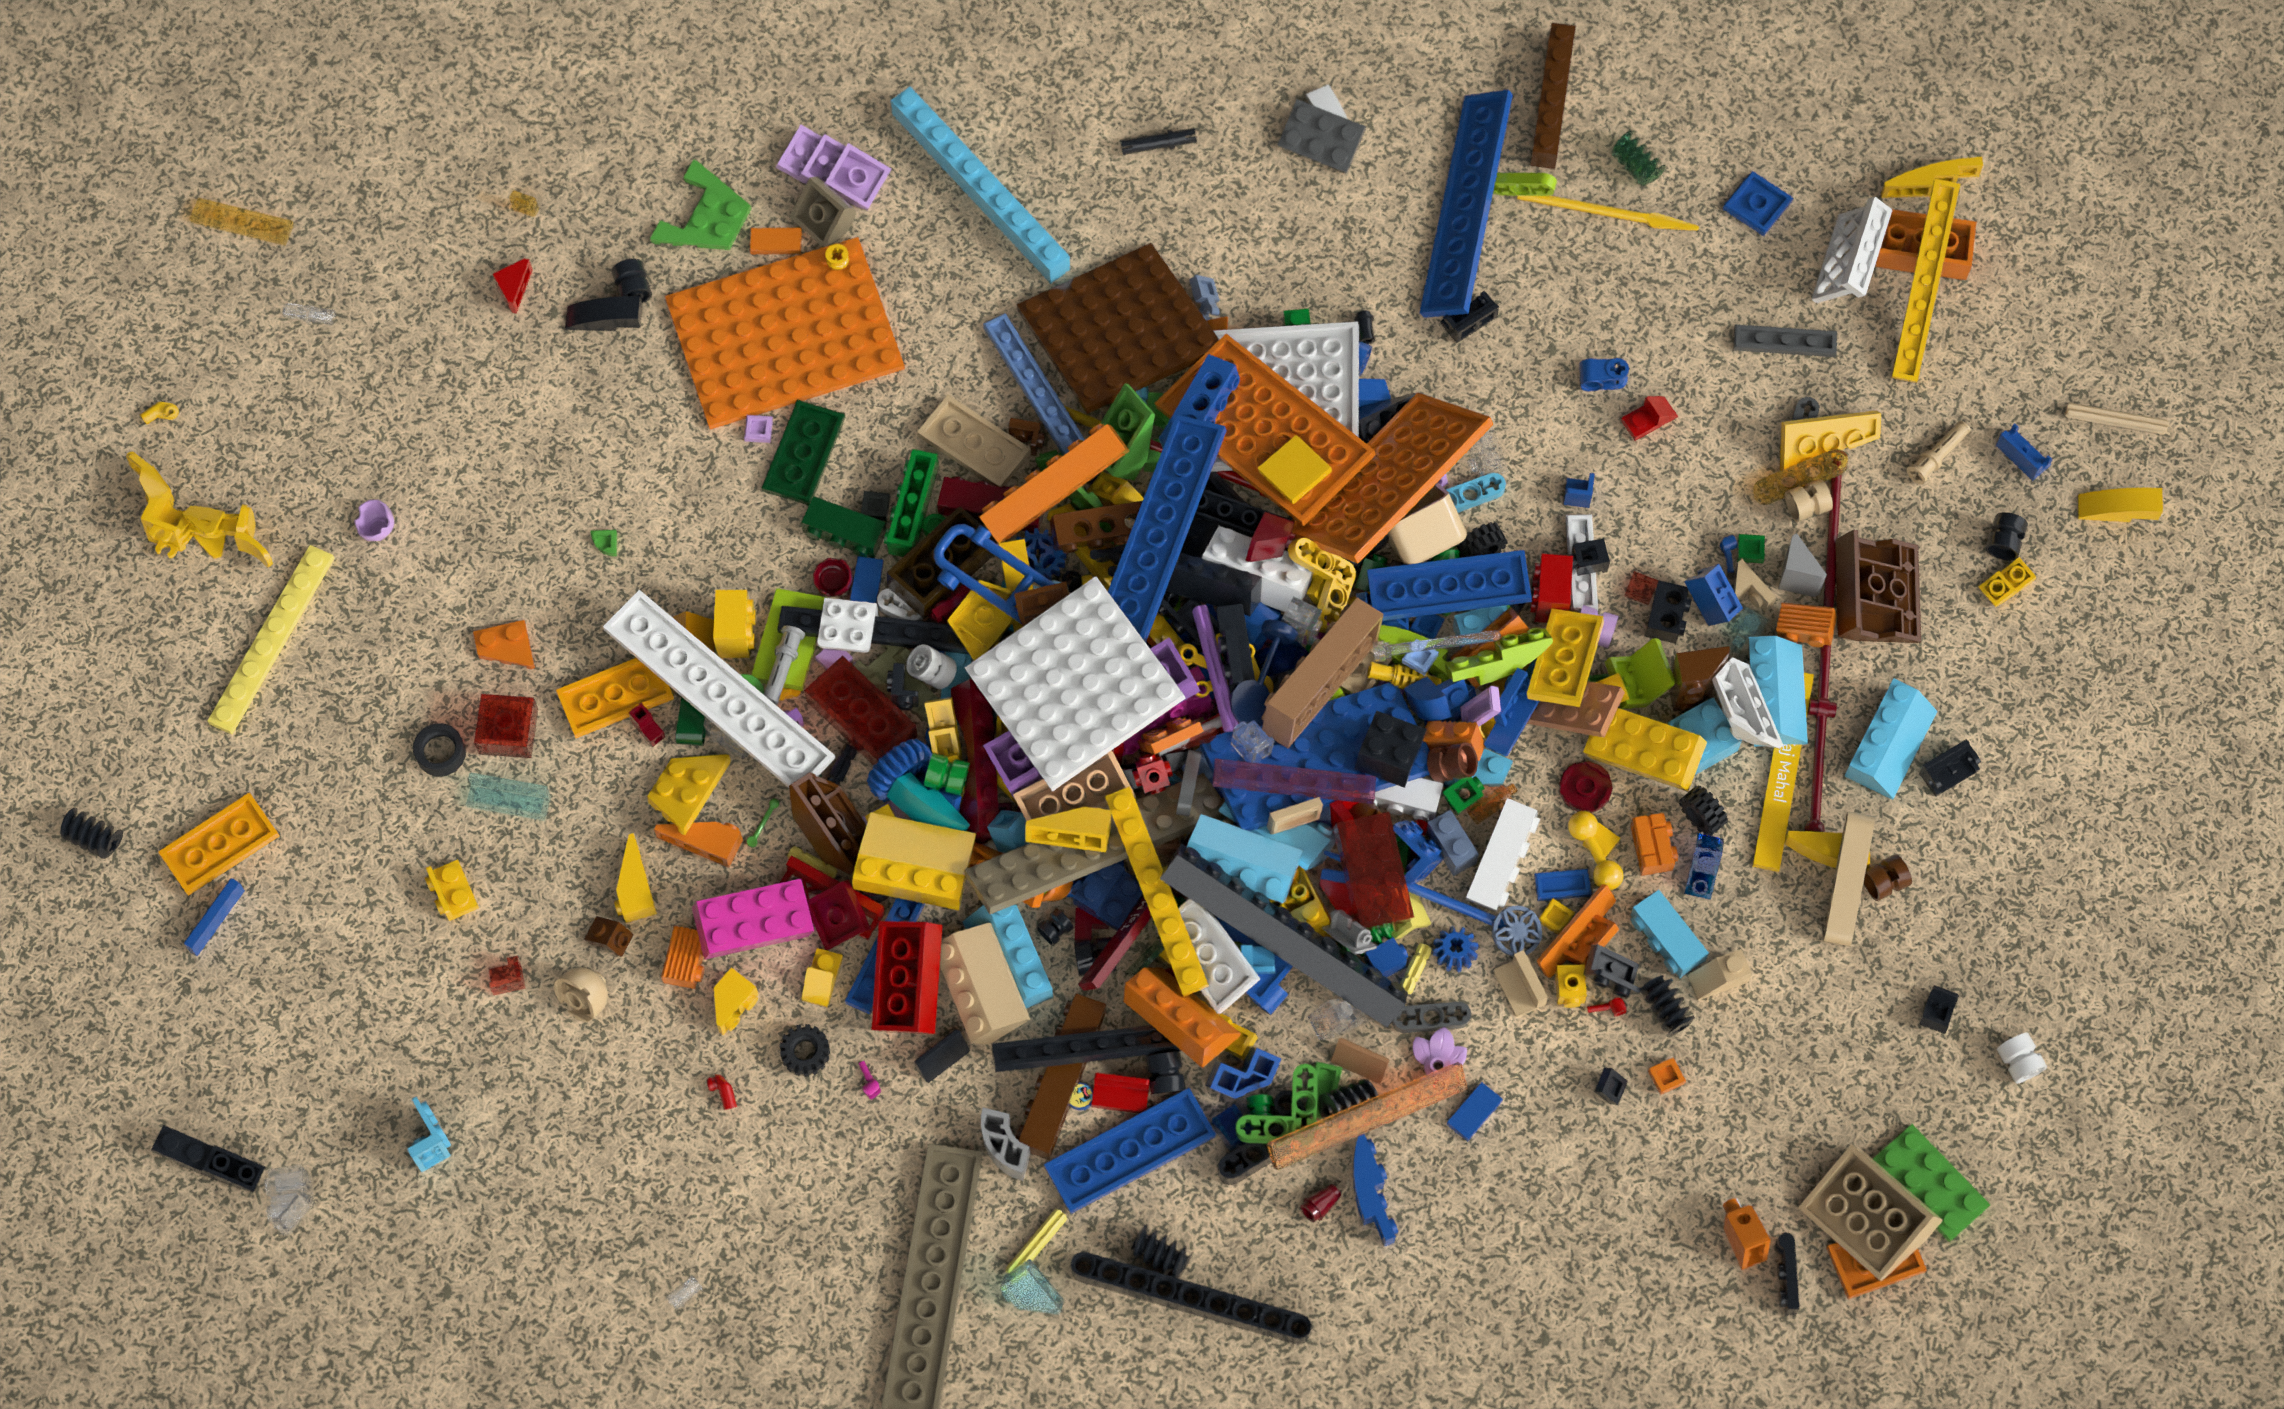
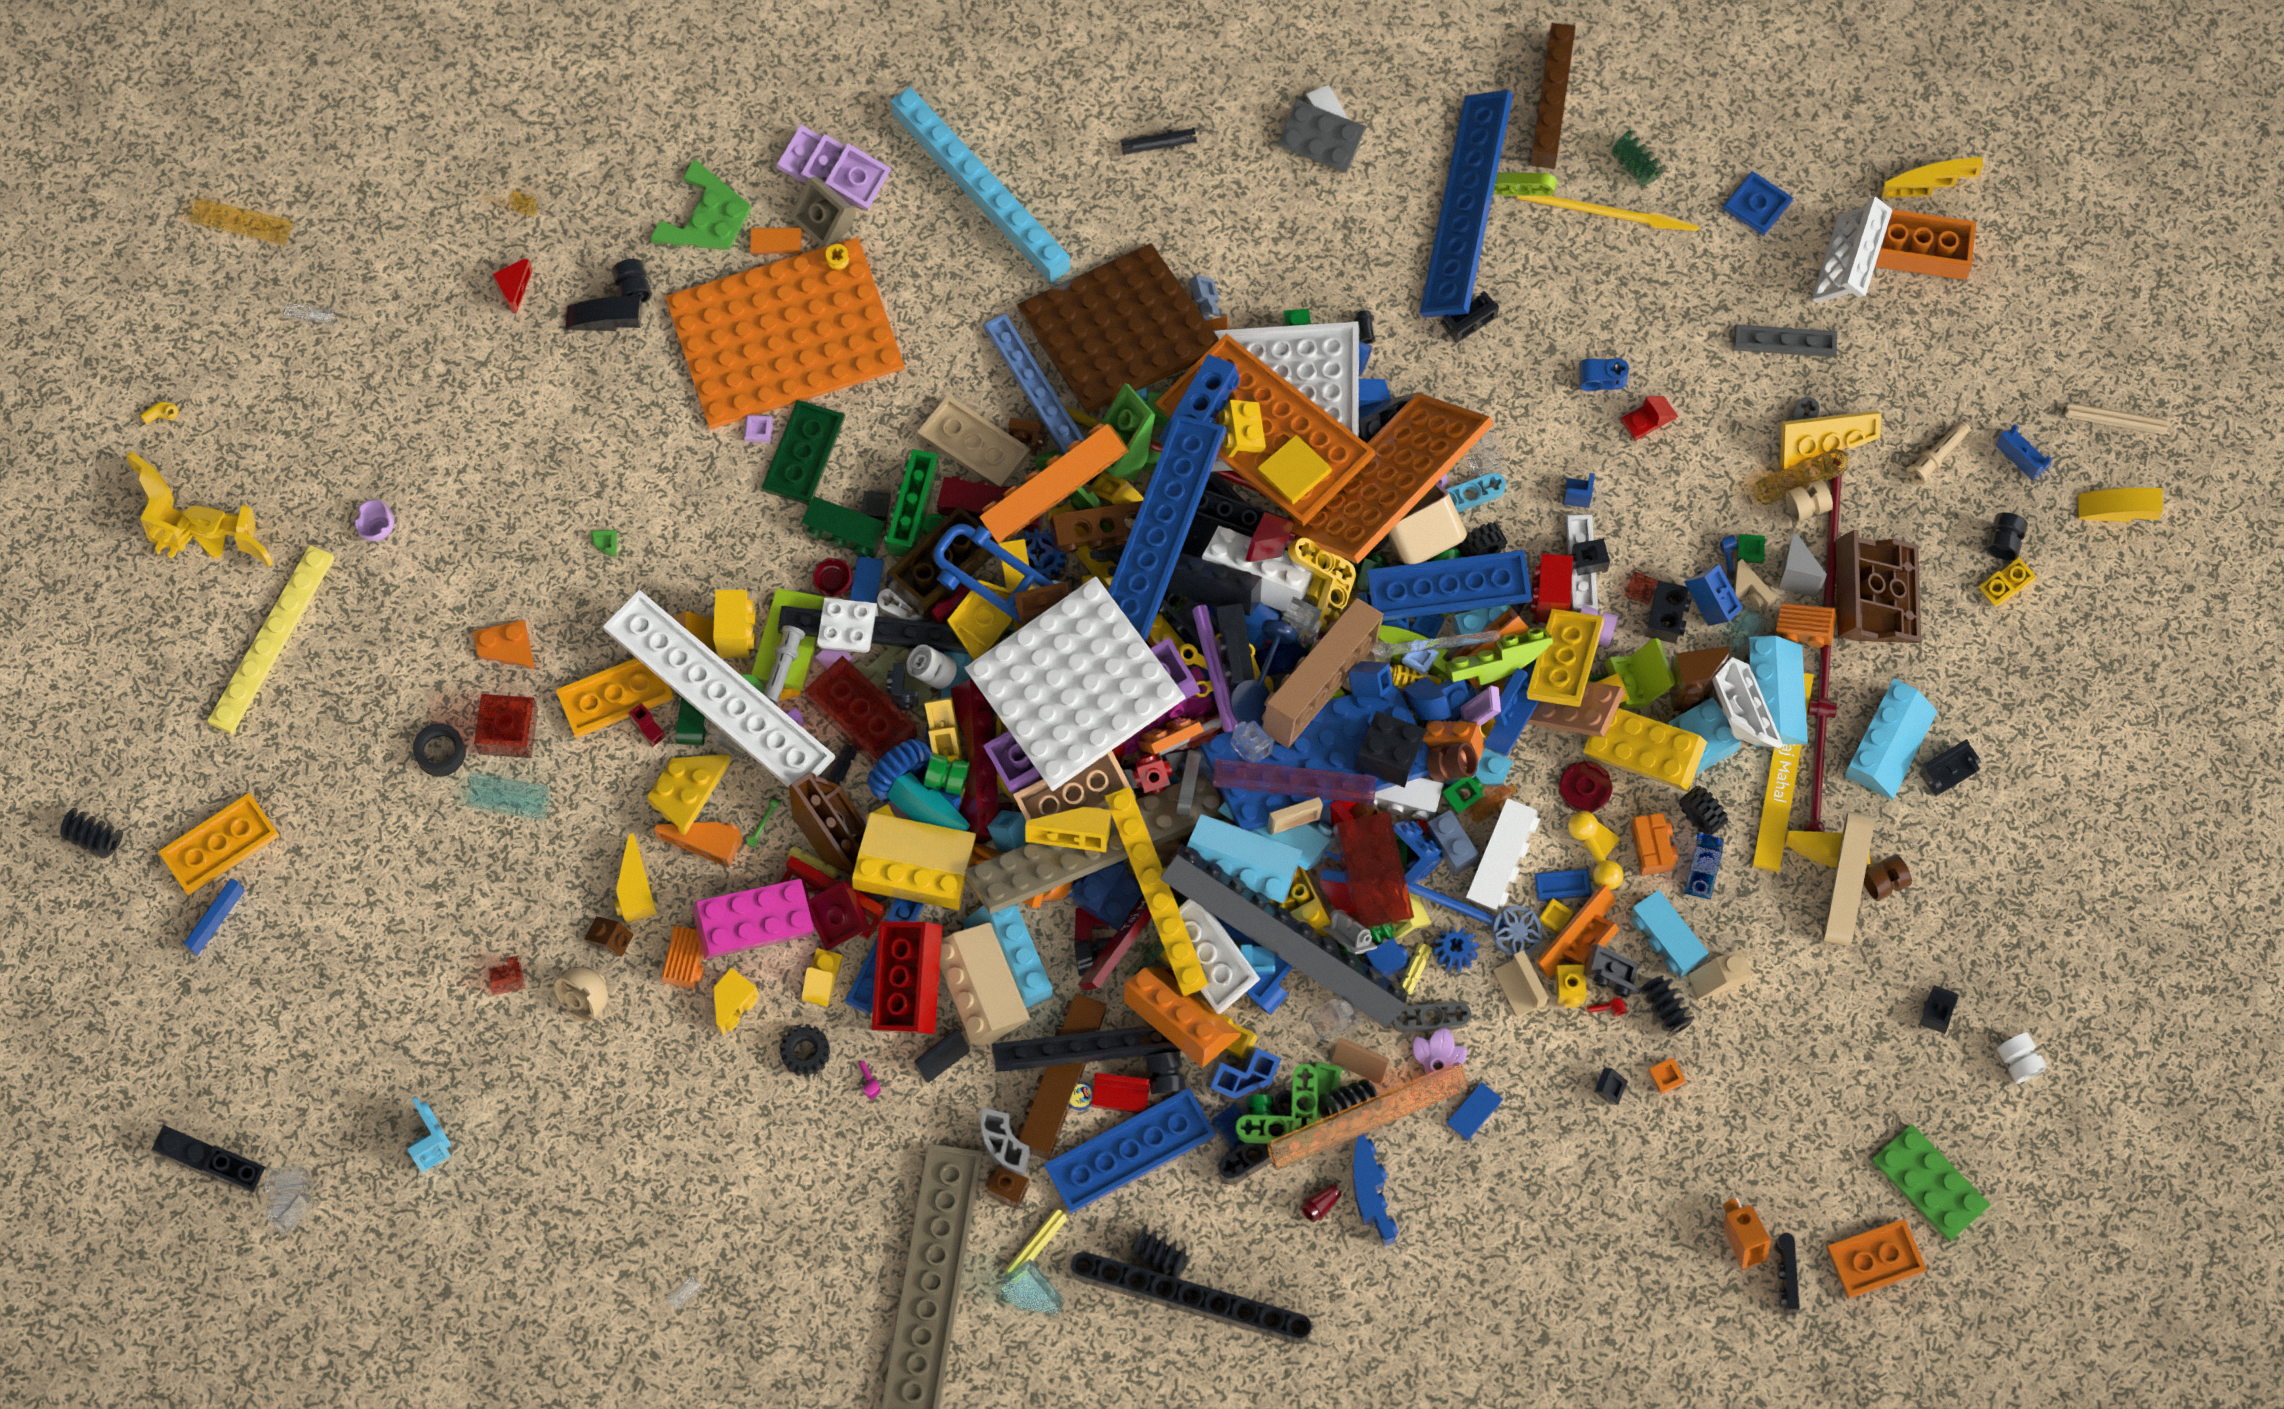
(452, 890): yellow bracket -> none
(725, 1090): red arm -> none
(1007, 1187): none -> reddish brown brick
(1055, 927): black wheel -> none
(1075, 583): black hinge -> none
(1243, 427): none -> yellow bracket
(1370, 679): none -> blue brick
(1869, 1213): tan slope -> none
(1925, 281): yellow plate -> none

